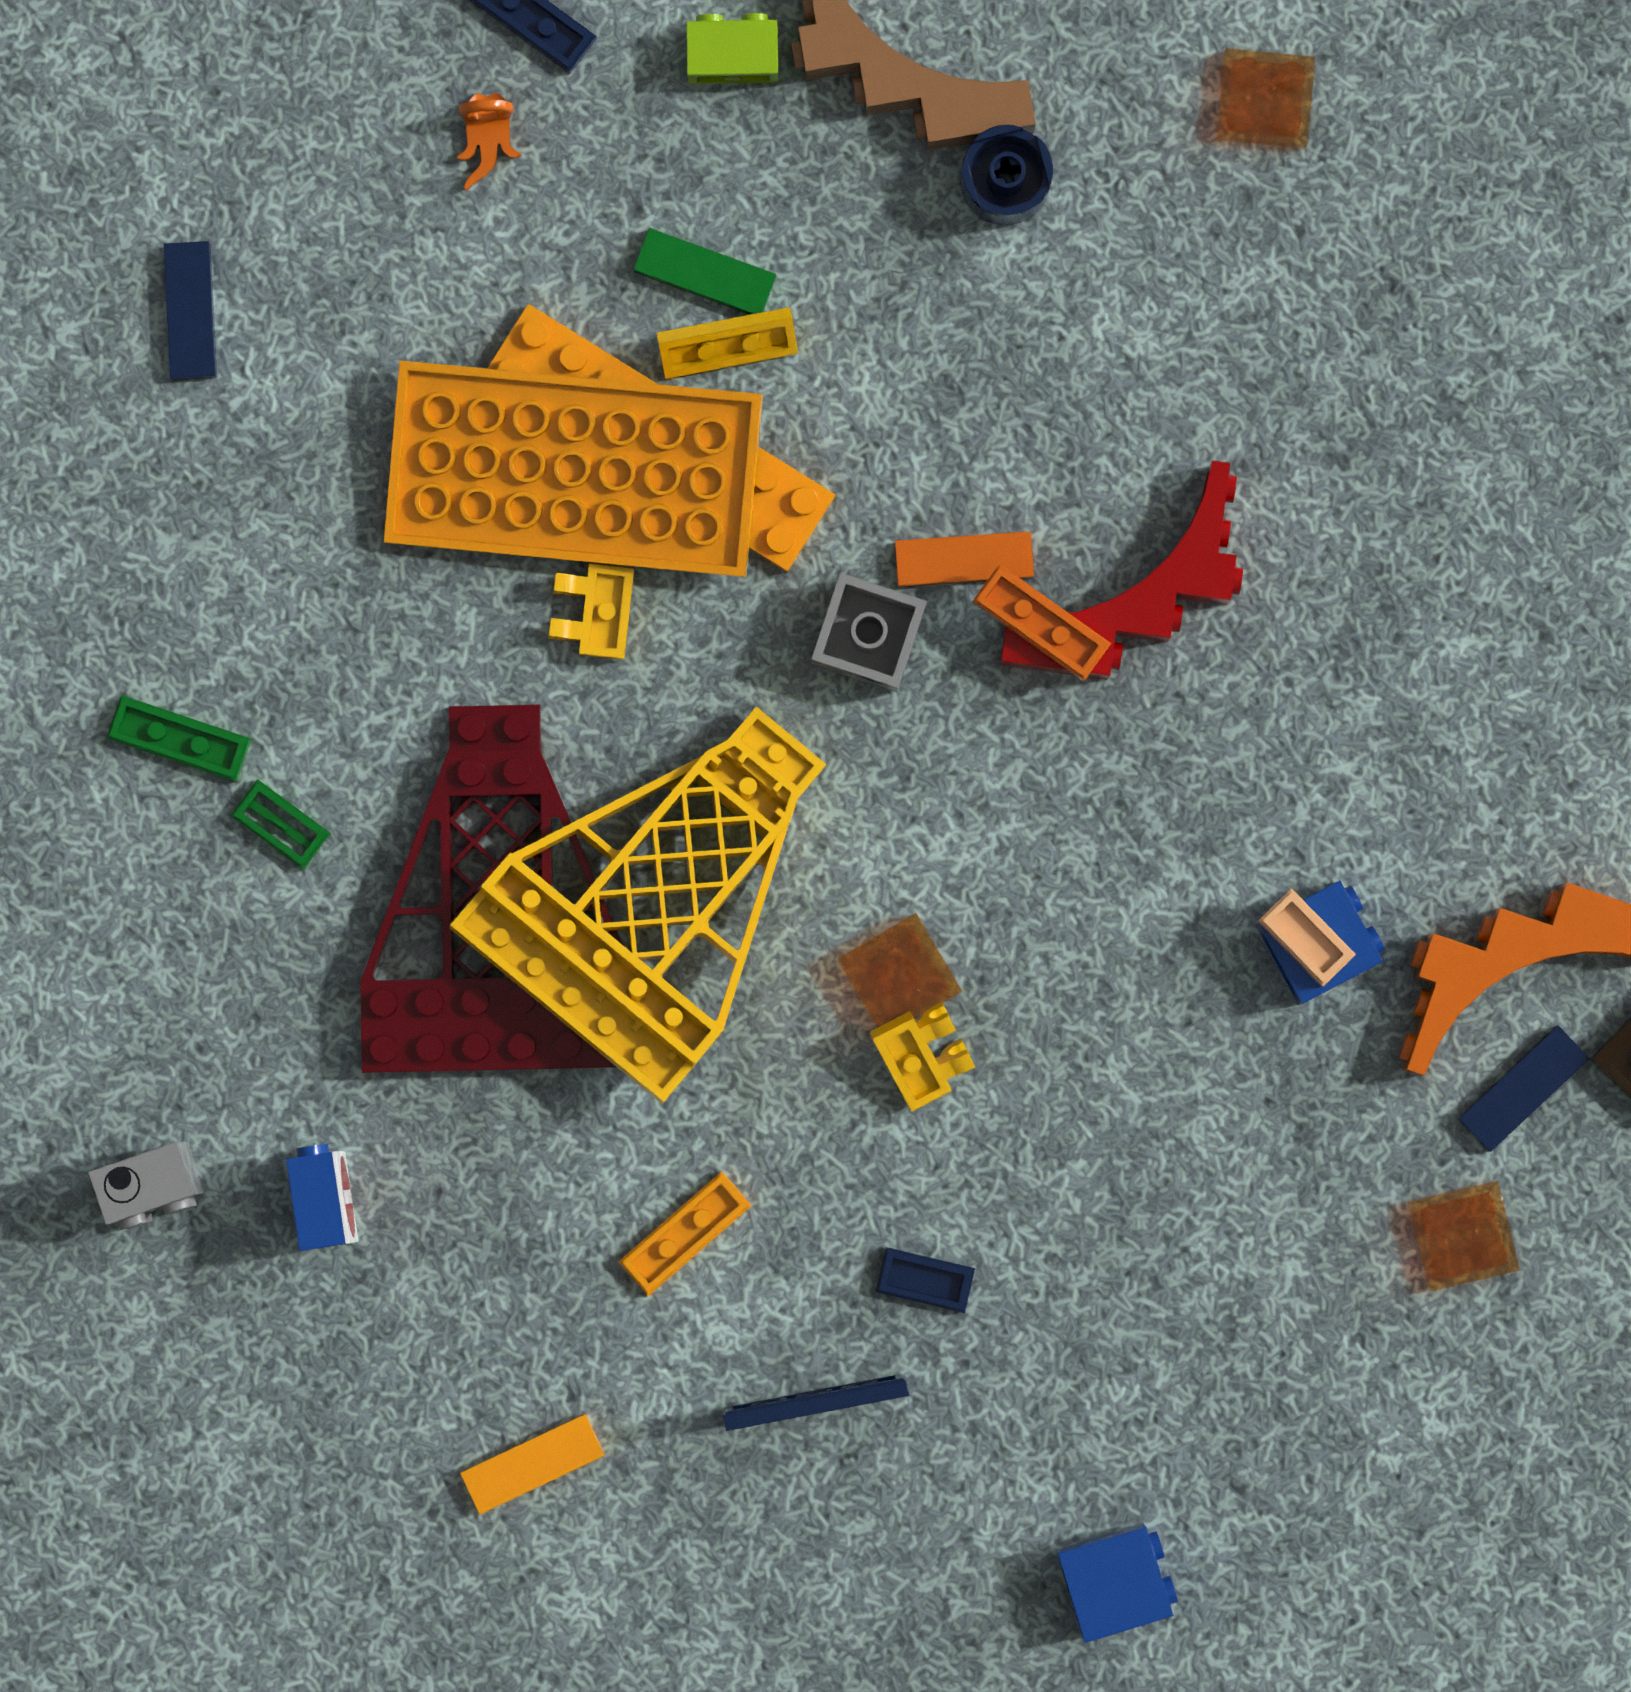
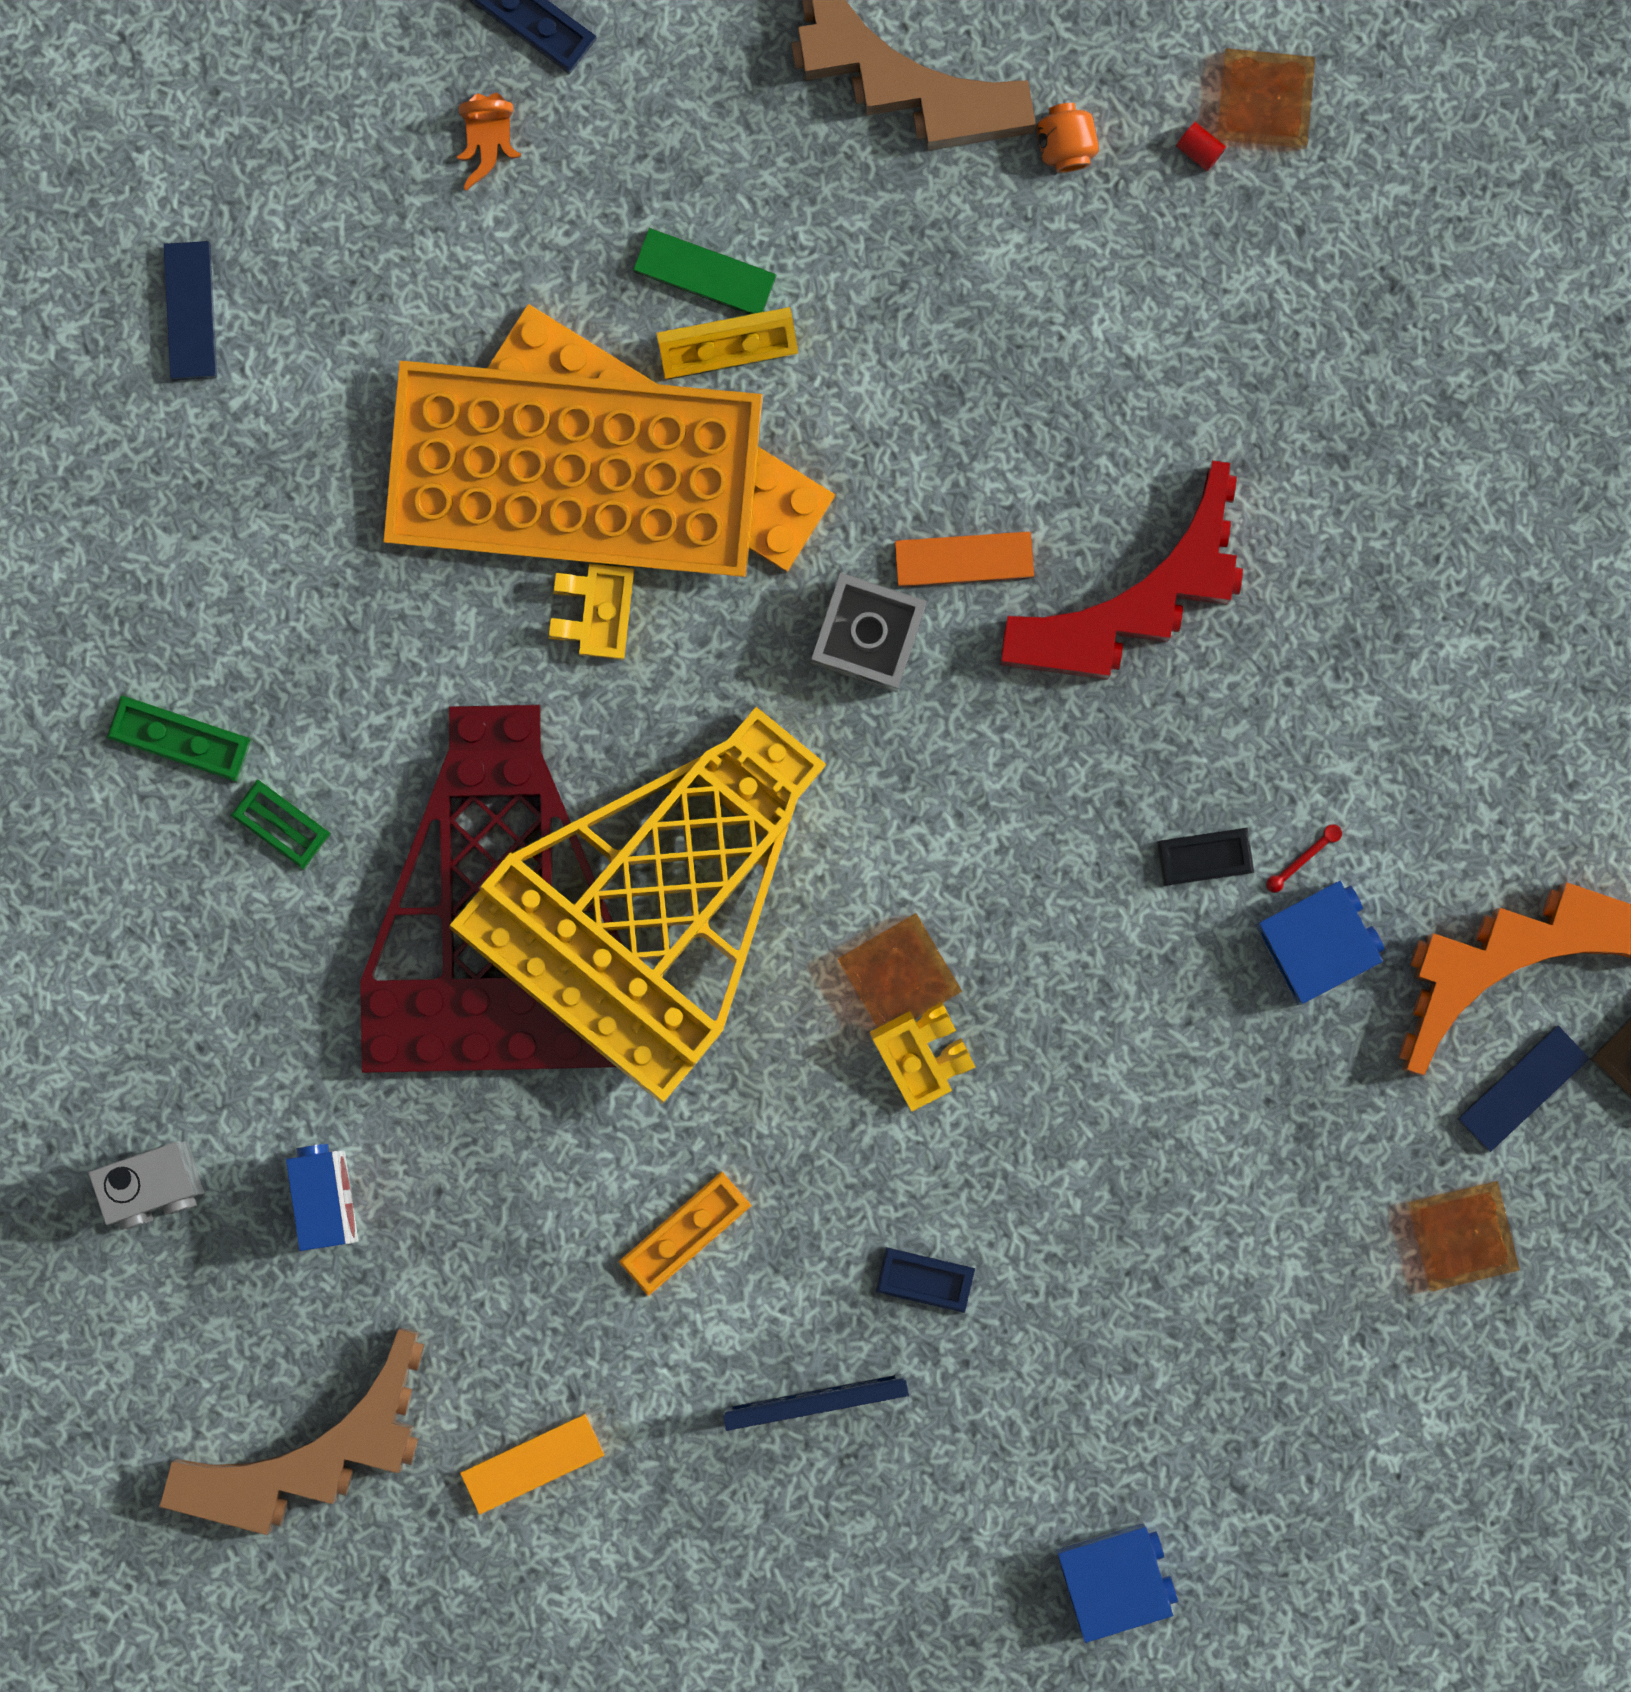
(251, 1492): none -> medium nougat arch
(732, 49): lime brick -> none
(1021, 154): dark blue brick -> none
(1041, 622): orange tile -> none
(1067, 138): none -> orange head
(1201, 146): none -> red hinge
(1205, 857): none -> black tile
(1306, 937): light nougat tile -> none
(1331, 834): none -> red hinge

